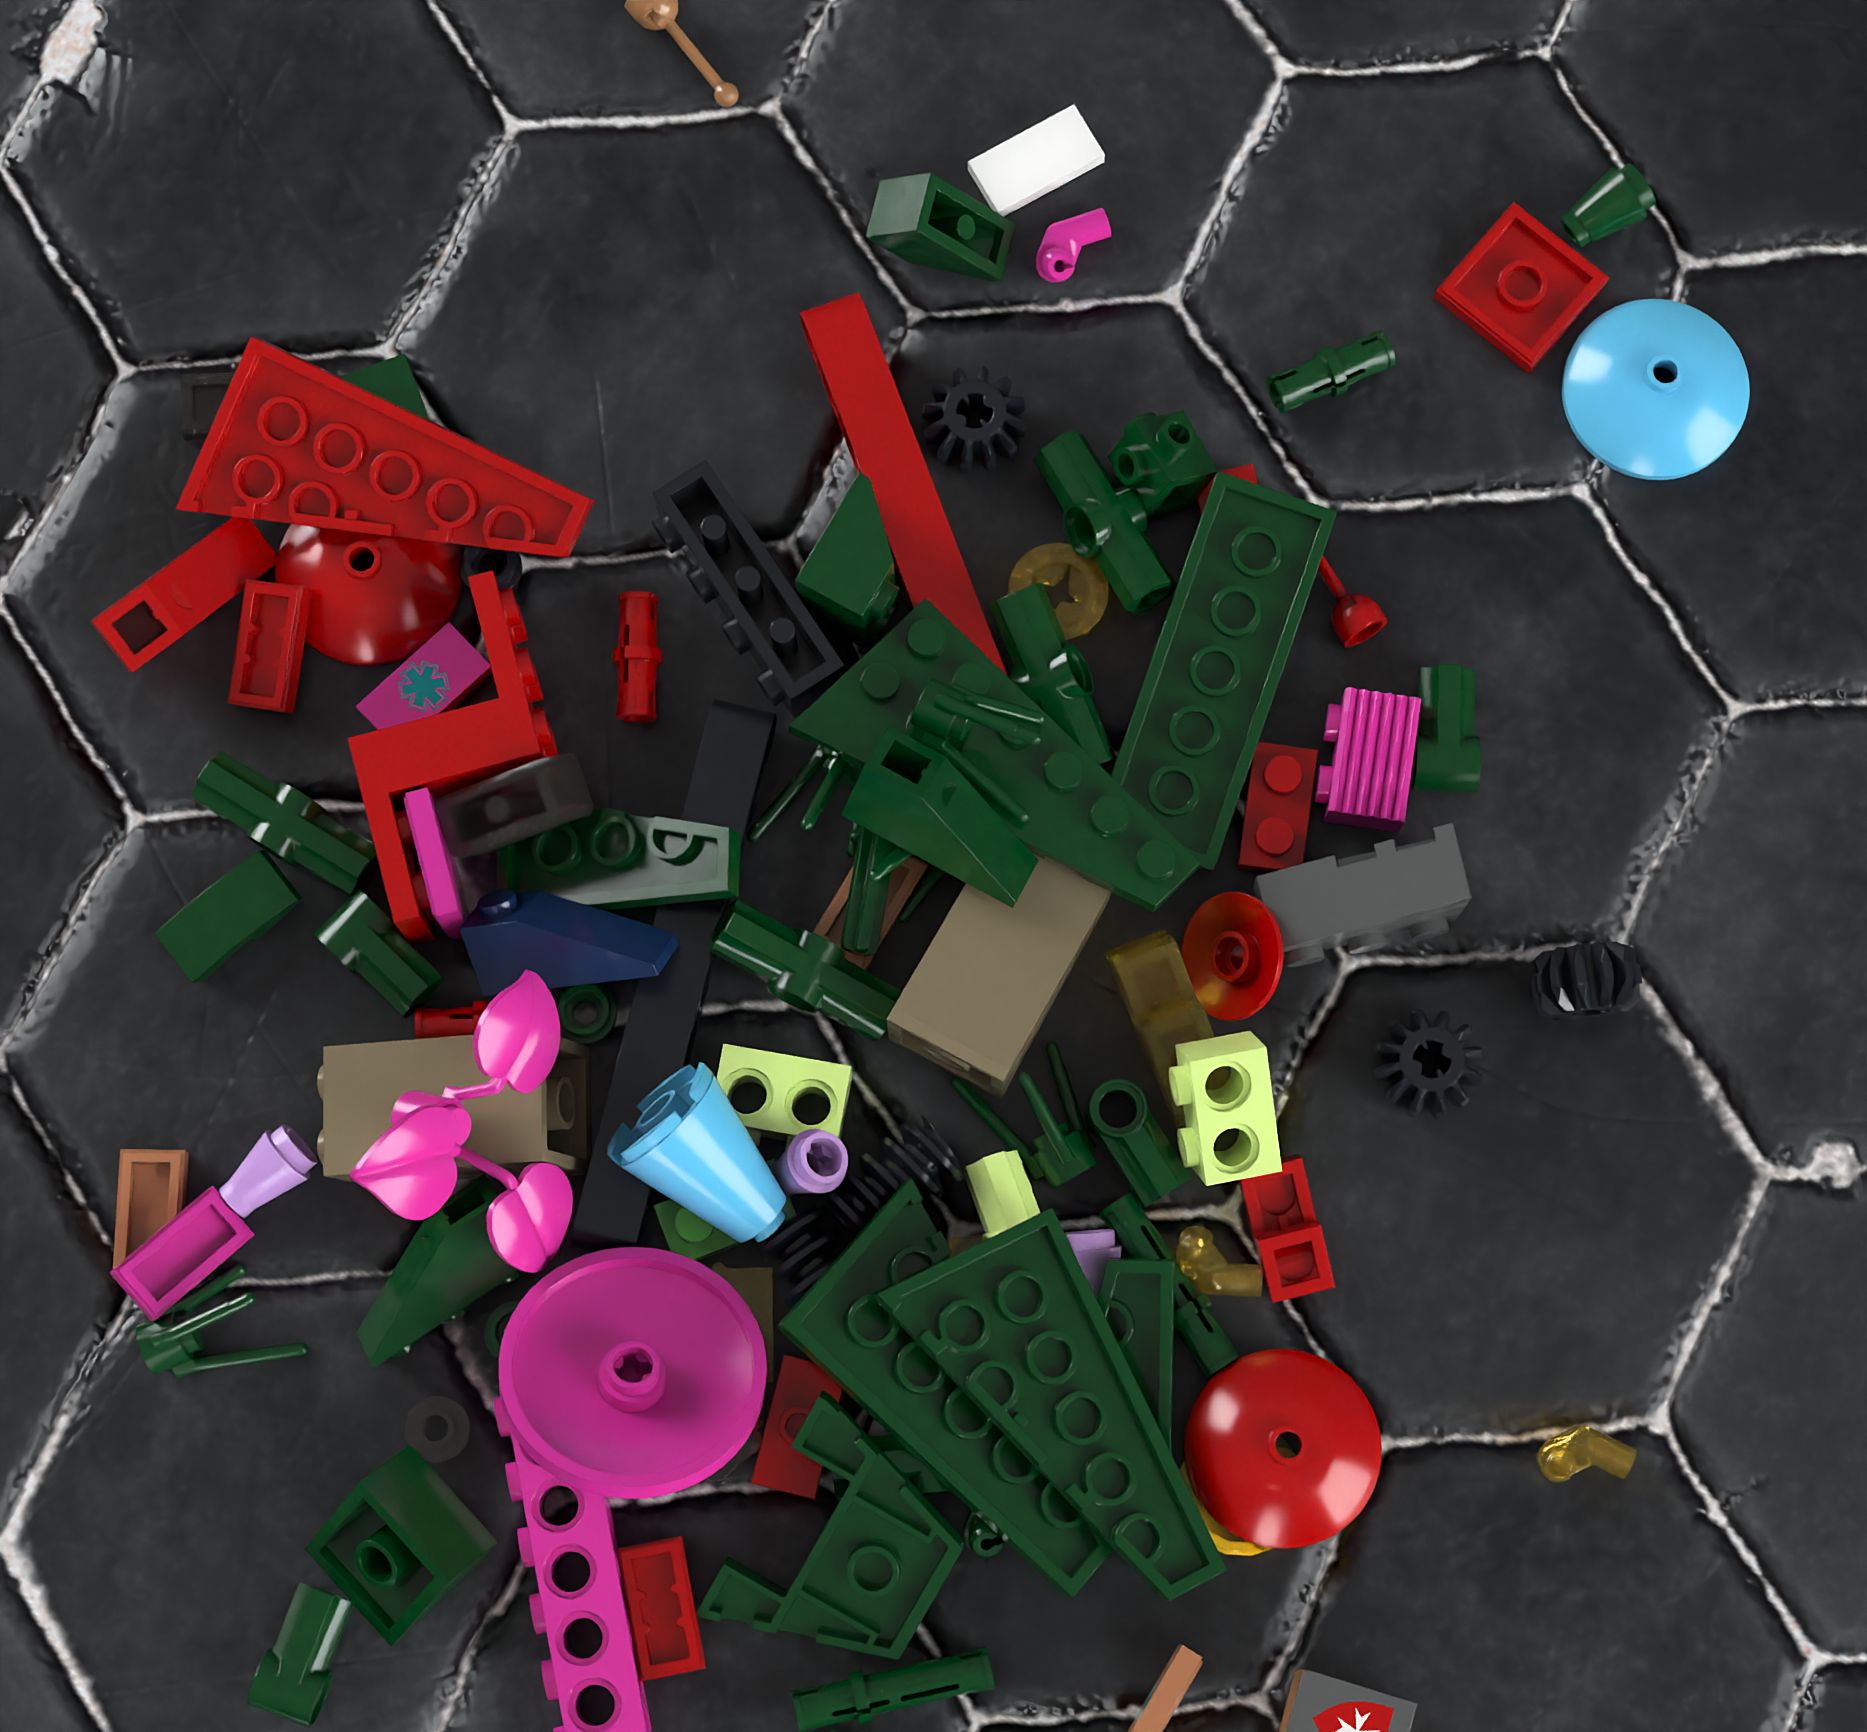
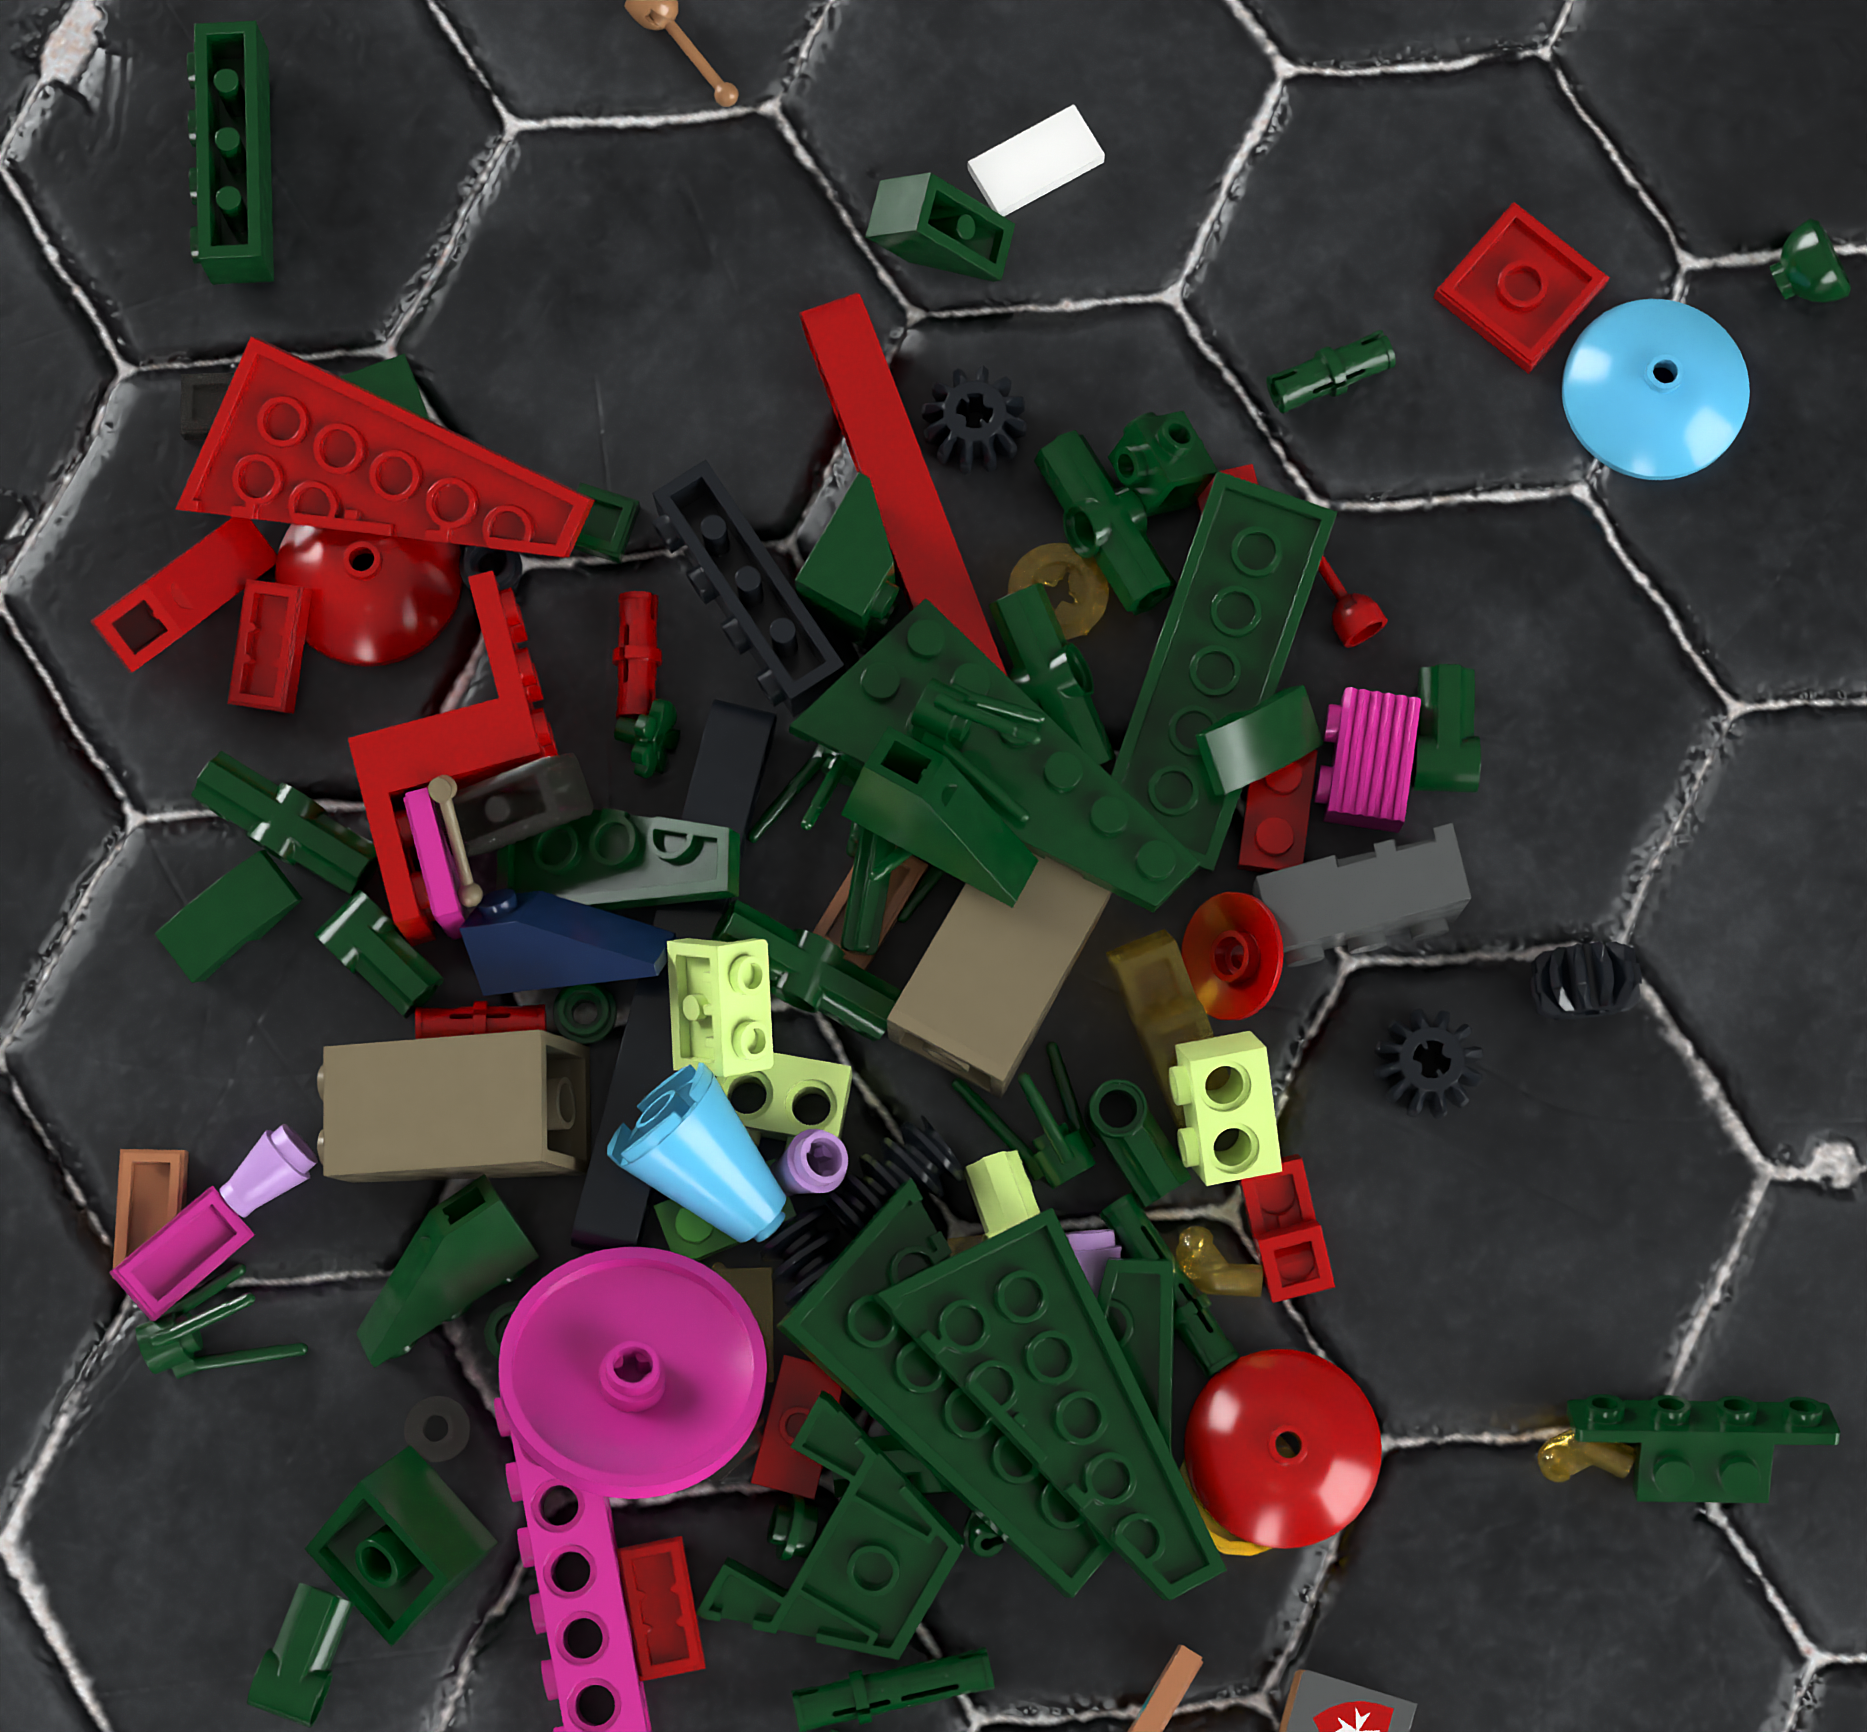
(231, 153): none -> dark green brick
(414, 1162): dark pink plant -> none
(427, 682): dark pink tile -> none
(442, 790): none -> dark tan hinge
(608, 524): none -> dark green tile
(650, 736): none -> dark green plant
(720, 1005): none -> yellowish green bracket
(793, 1528): none -> dark green plate
(1064, 241): dark pink arm -> none
(1259, 740): none -> dark green slope
(1609, 206): dark green cone -> none
(1702, 1447): none -> dark green bracket
(1810, 266): none -> dark green brick

